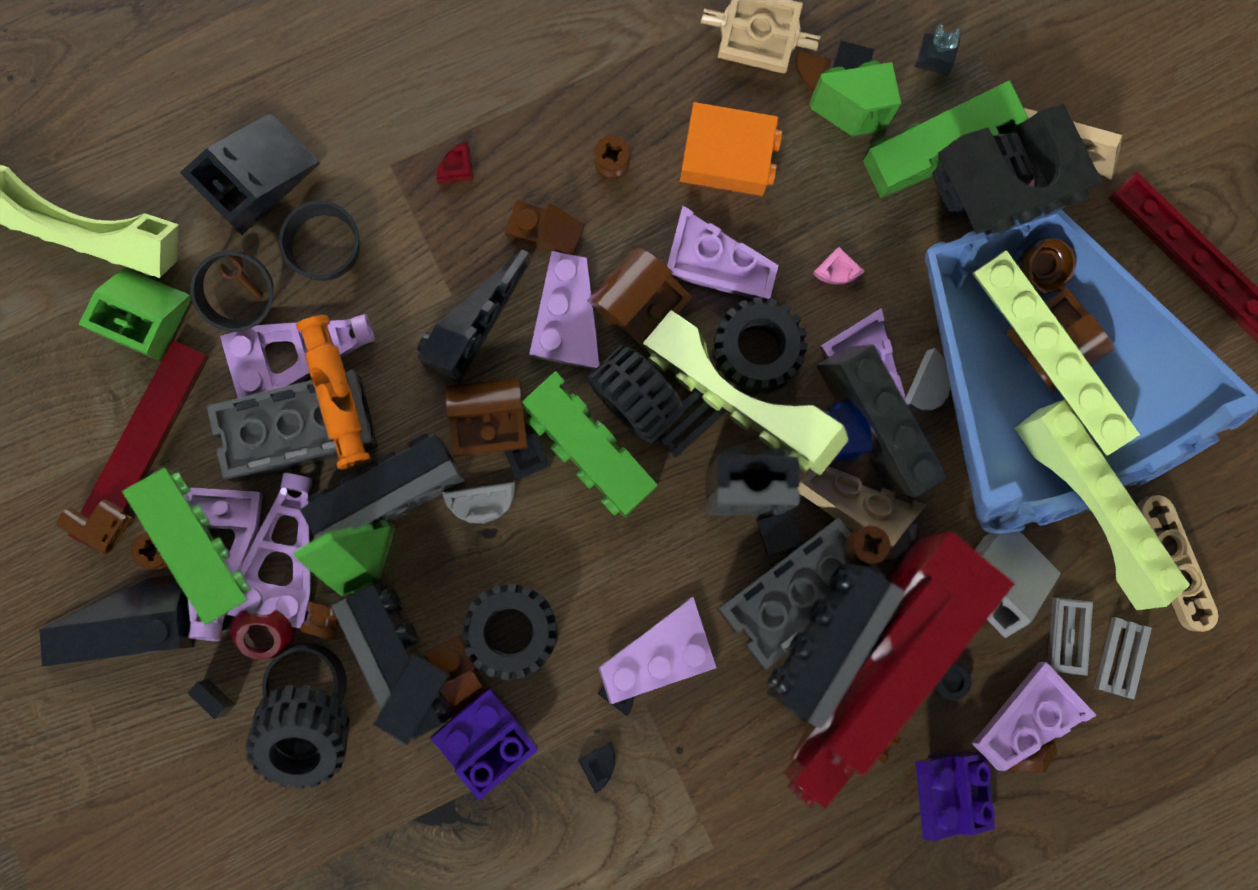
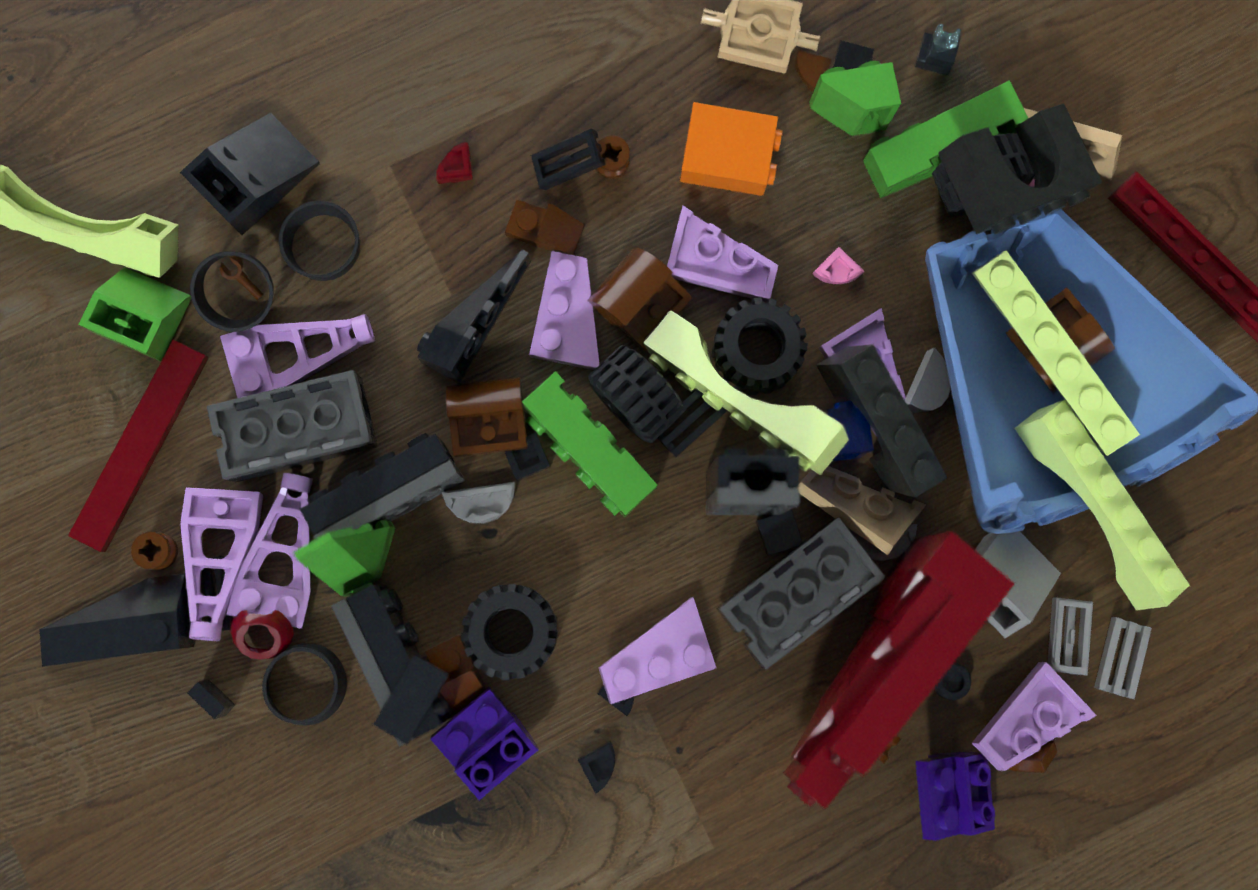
(98, 528): reddish brown piece -> none
(187, 545): bright green wedge -> none
(298, 737): black tyre -> none
(320, 621): reddish brown wheel -> none
(332, 386): orange piece -> none
(572, 172): none -> black tile
(834, 643): black piece -> none
(859, 549): reddish brown wheel -> none
(1048, 264): reddish brown hair -> none
(1185, 560): tan beam -> none

